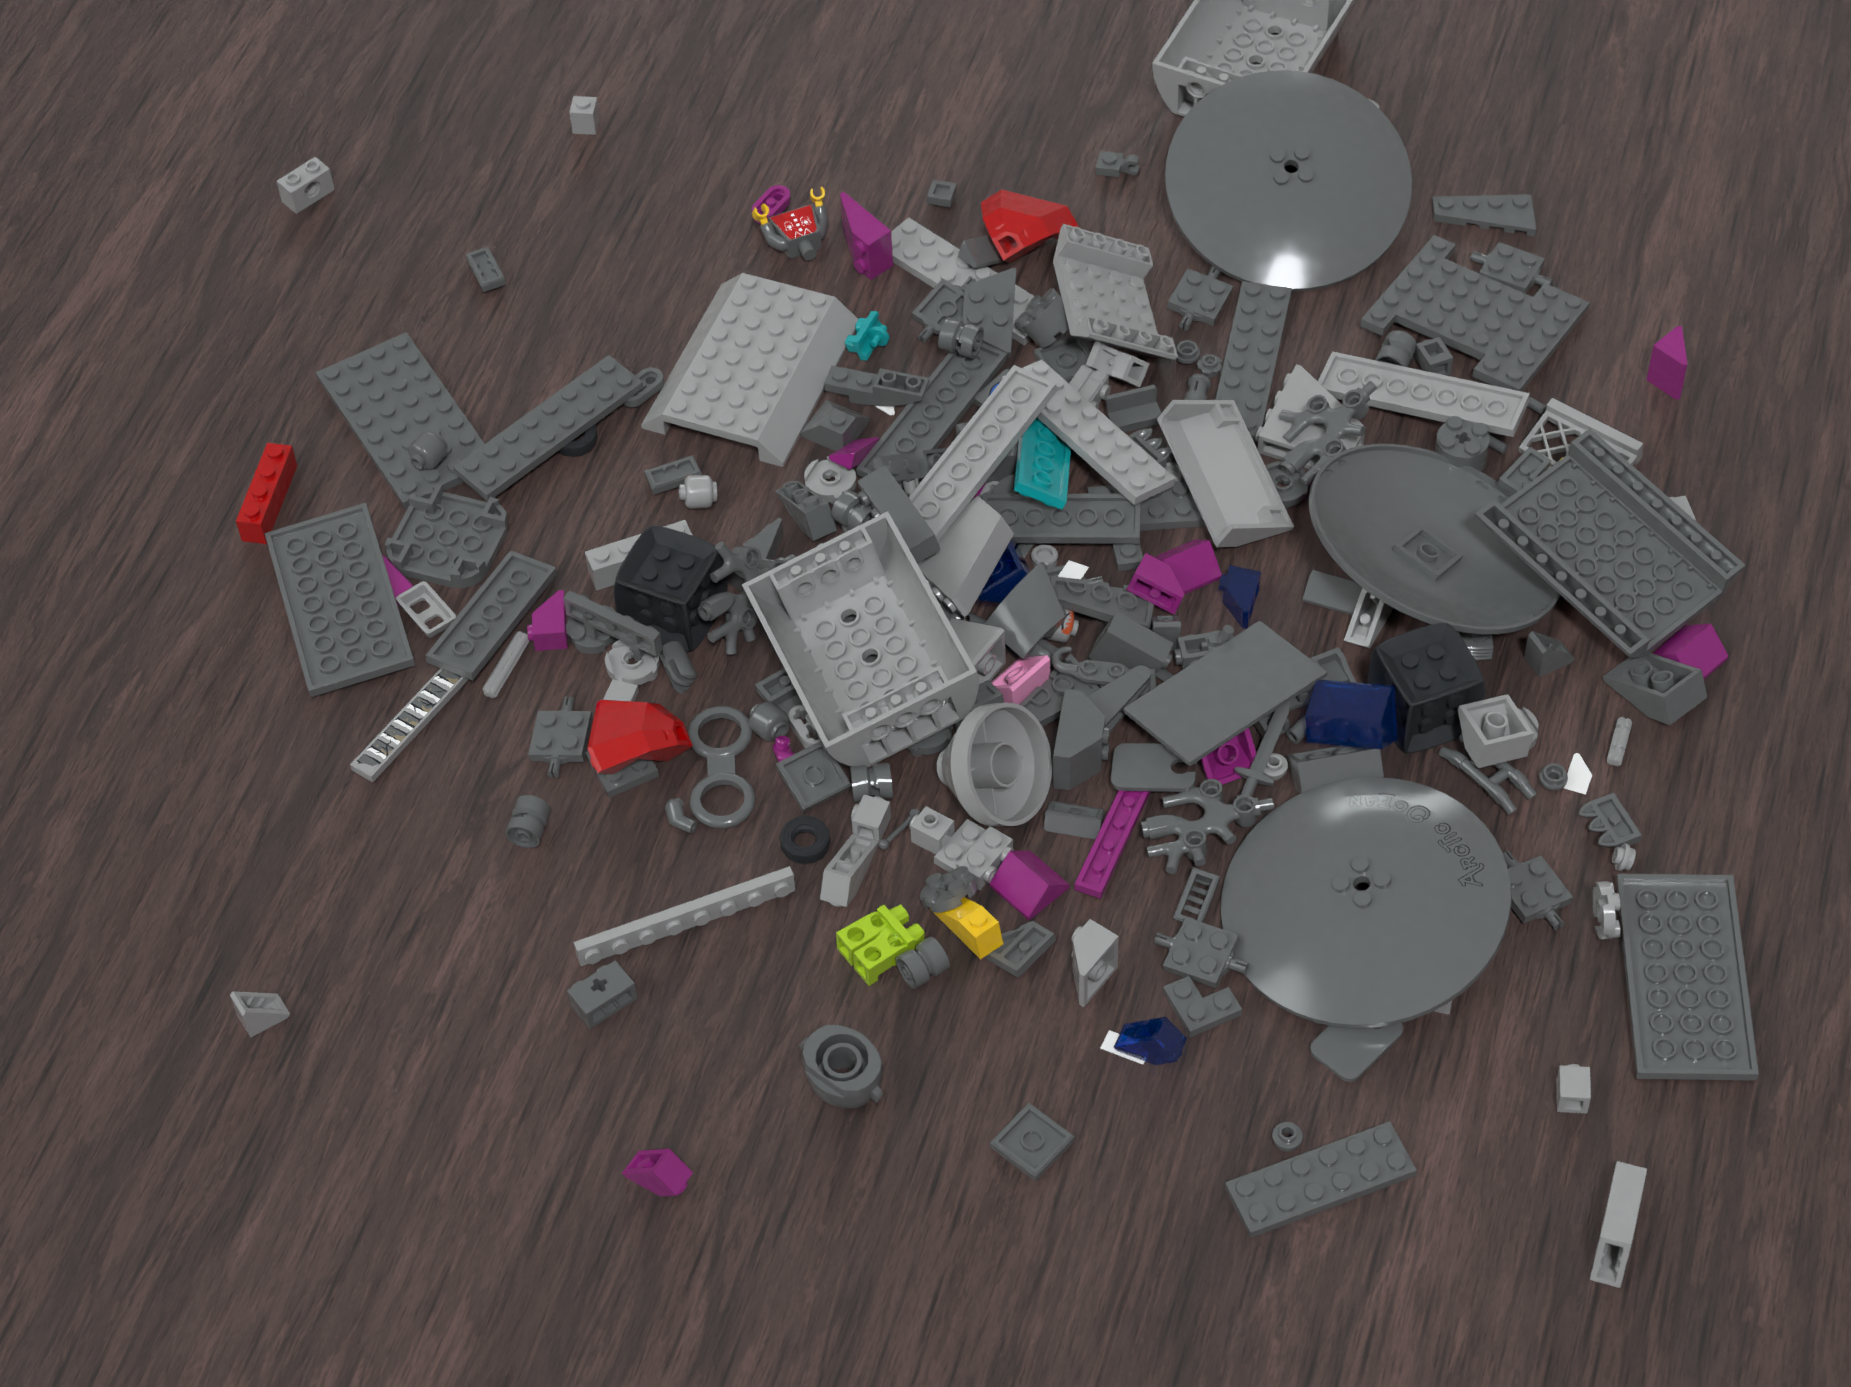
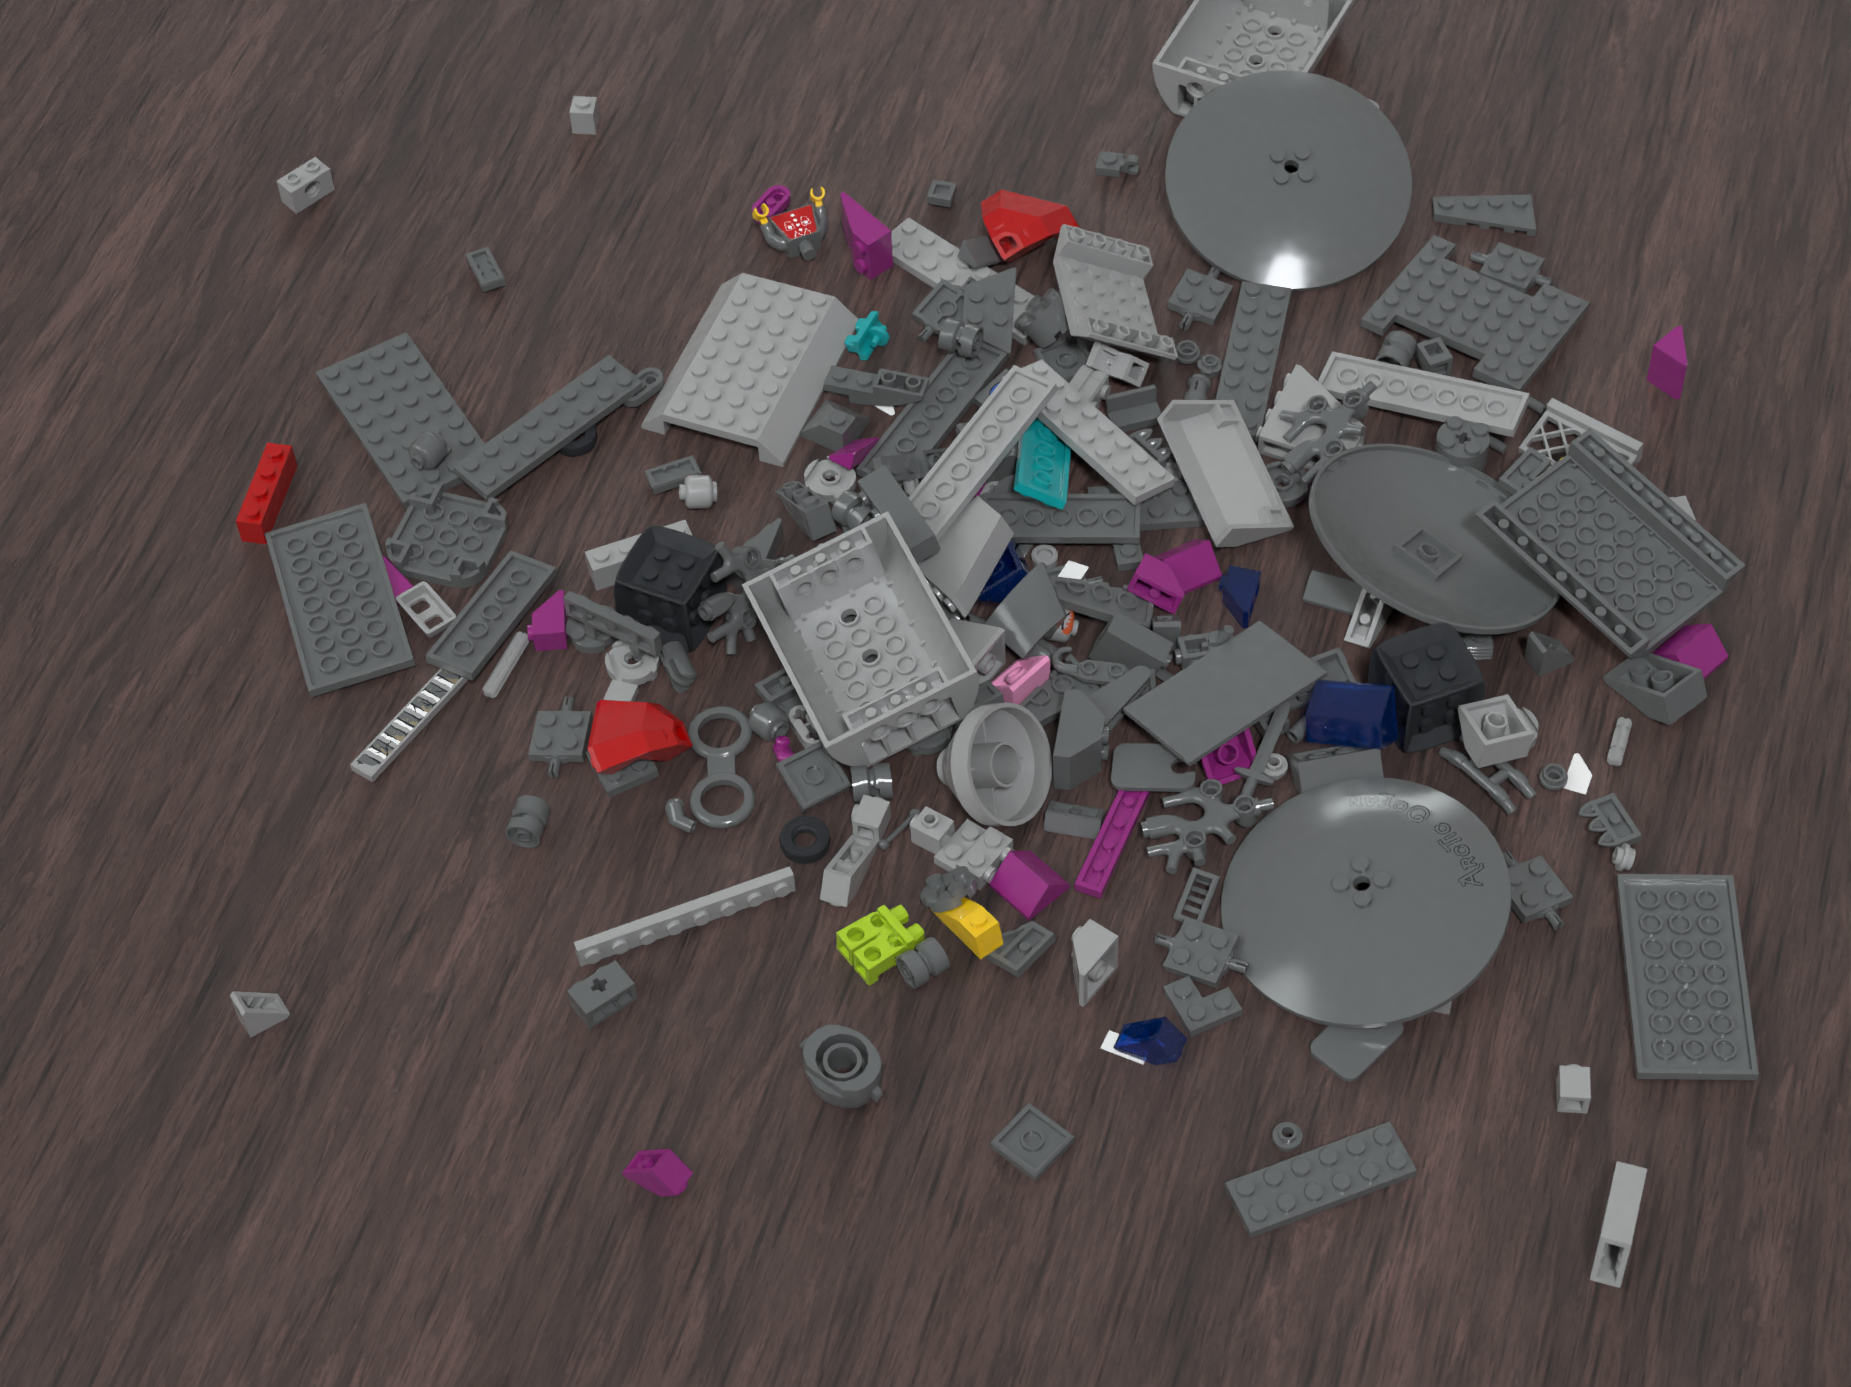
(1604, 907): light grey plate -> none

